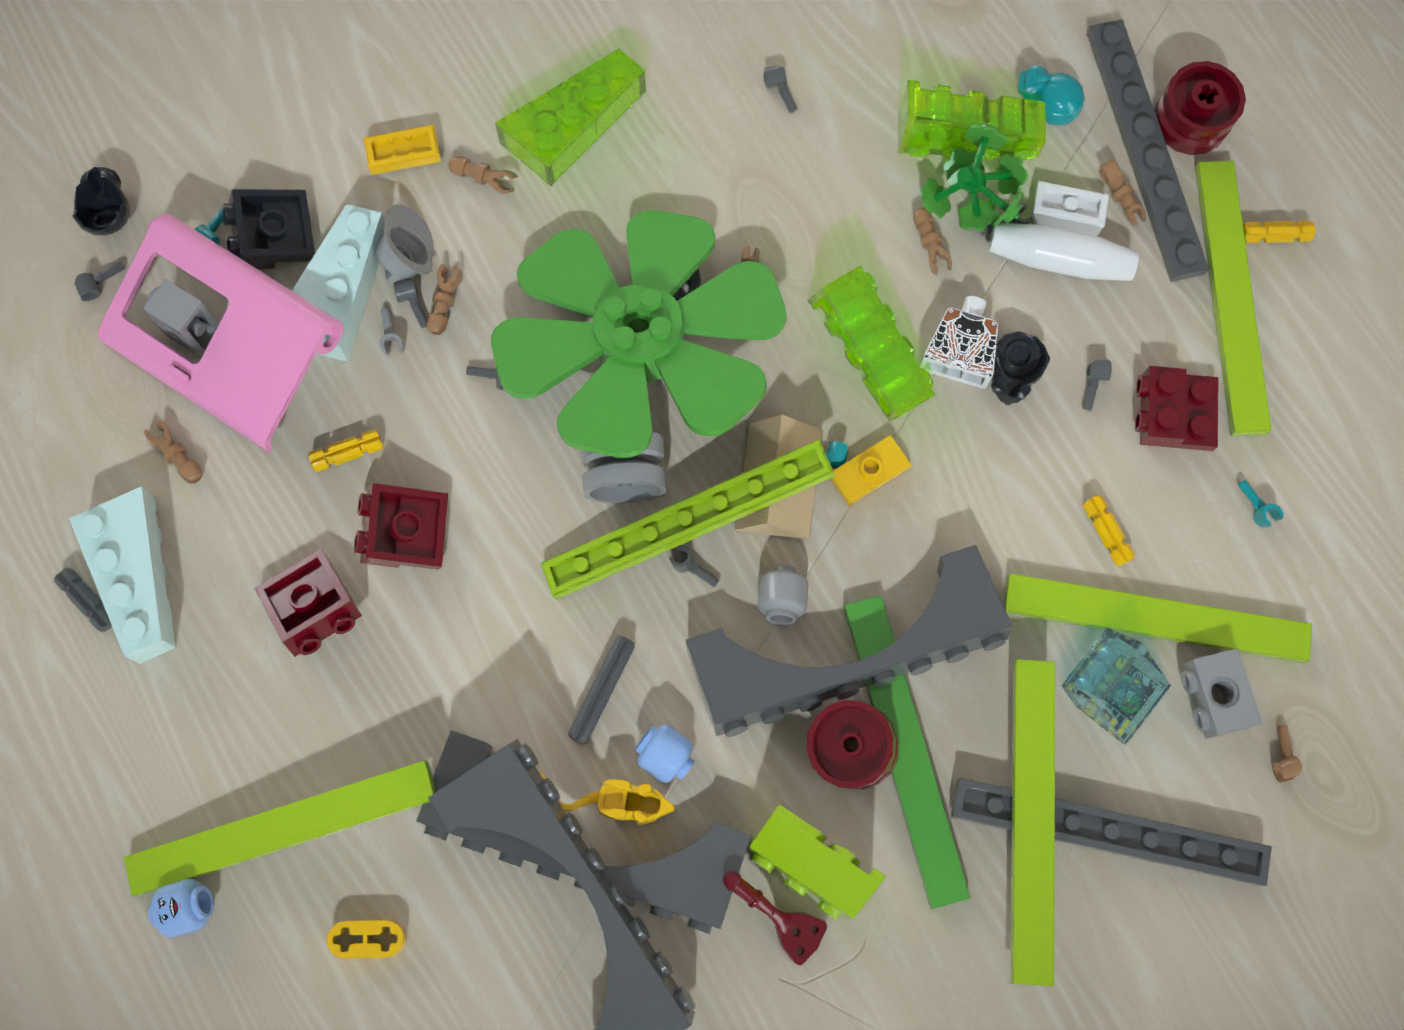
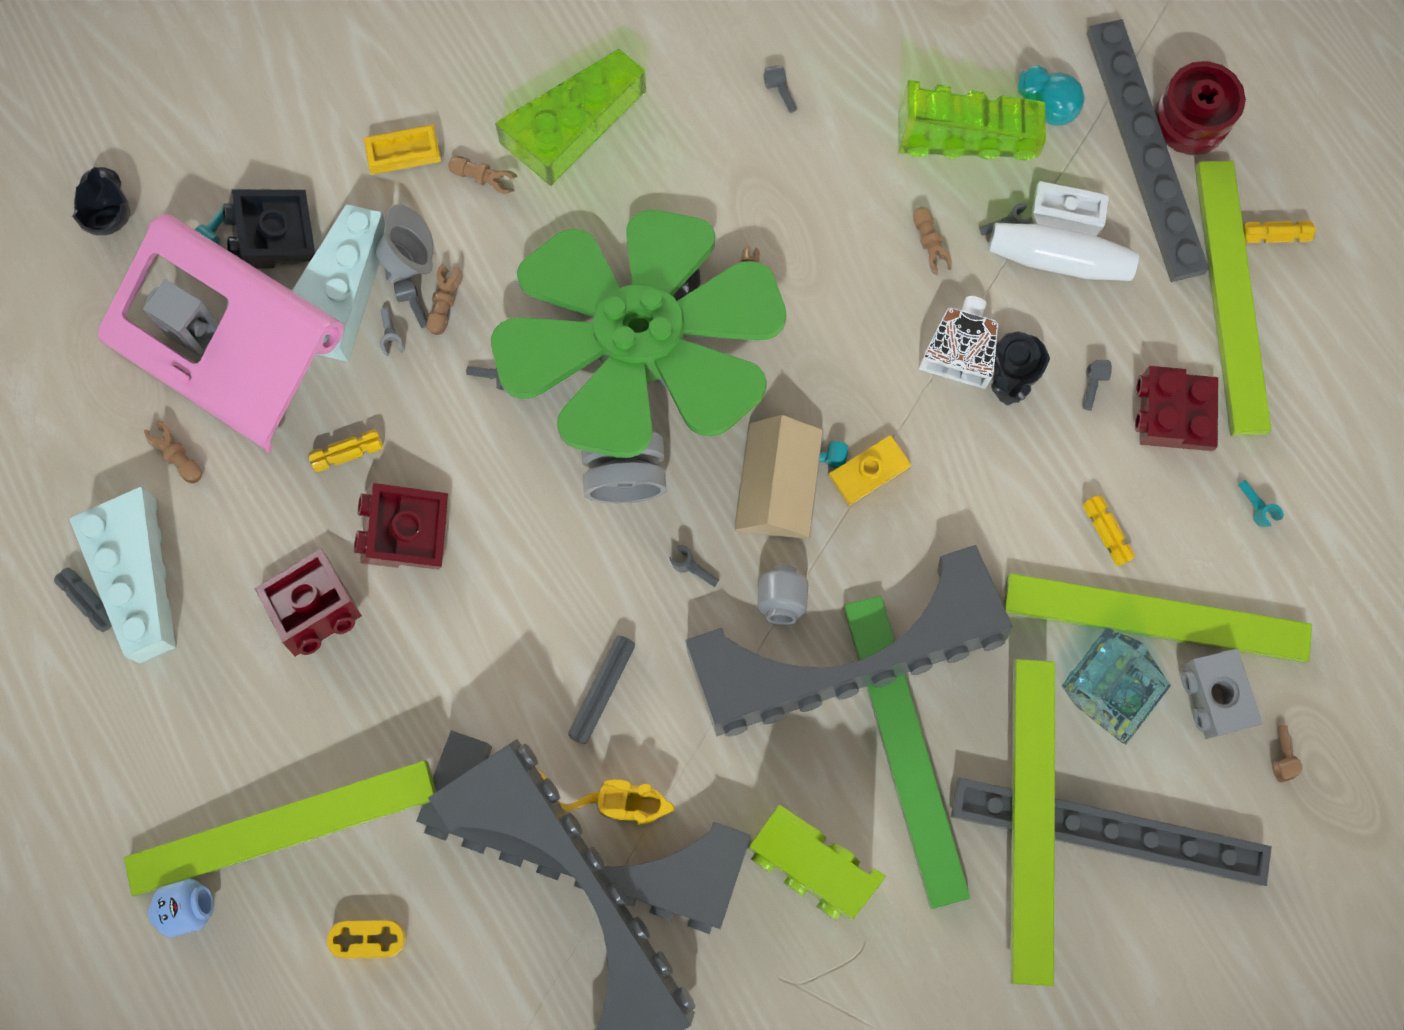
(88, 283): dark grey hand -> none
(665, 753): light blue head -> none
(687, 519): lime tile -> none
(783, 921): dark red piece -> none
(850, 721): dark red wheel -> none
(874, 342): clear neon green wedge -> none
(967, 173): bright green plant -> none
(1122, 193): medium nougat piece -> none

